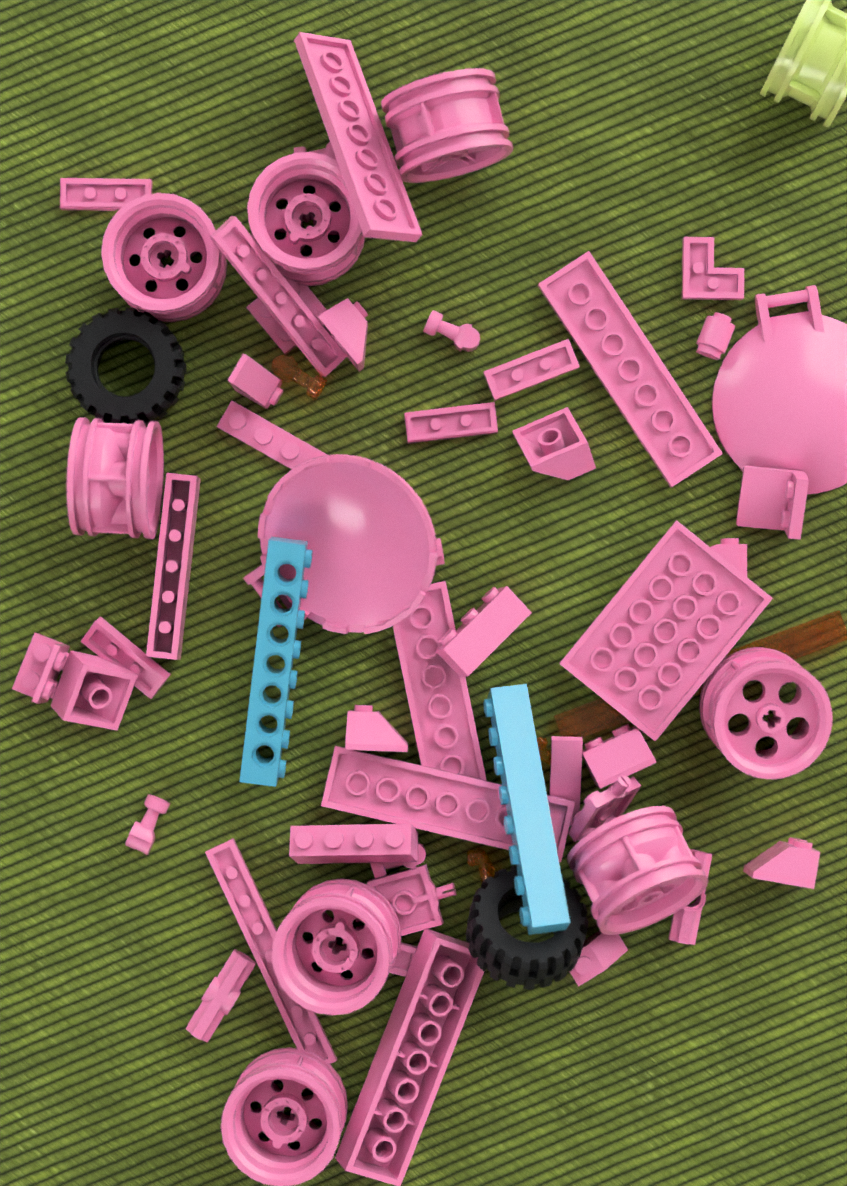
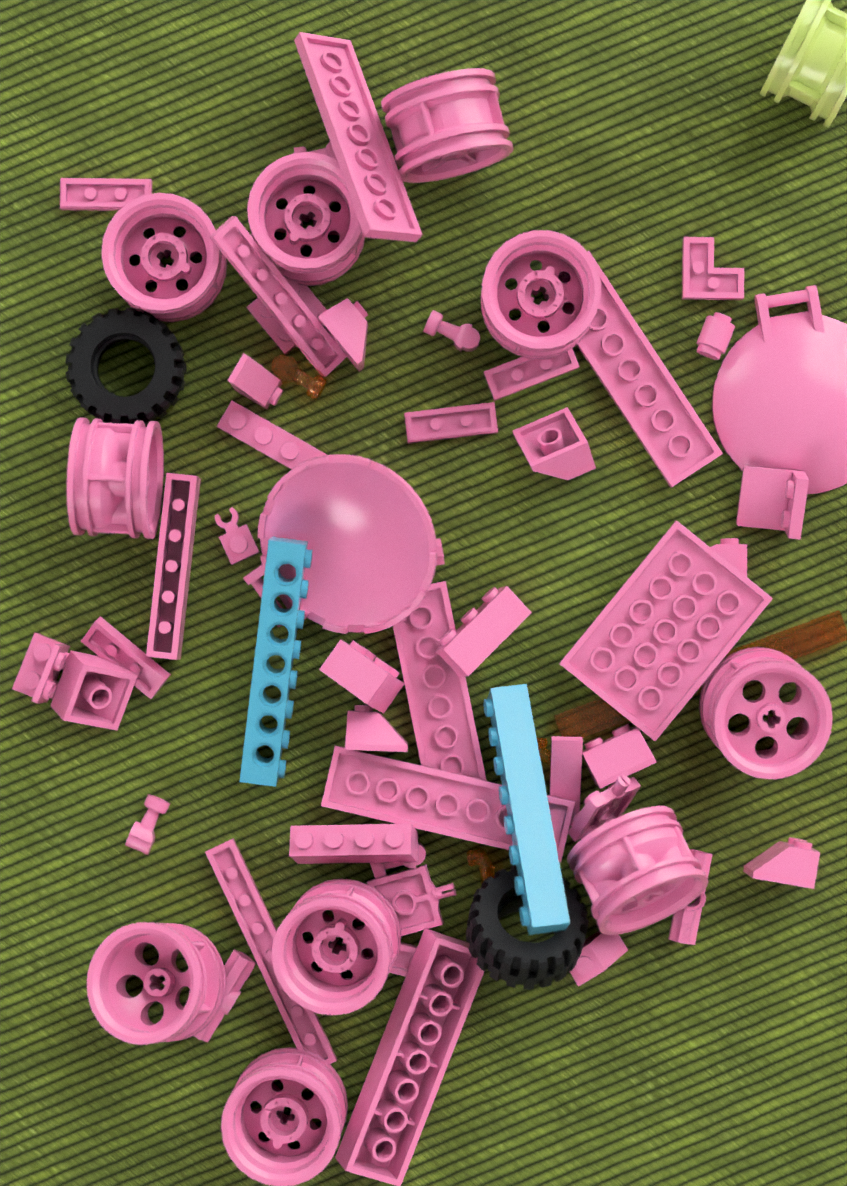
(122, 957): none -> bright pink wheel
(238, 540): none -> bright pink plate
(366, 679): none -> bright pink brick
(557, 255): none -> bright pink wheel

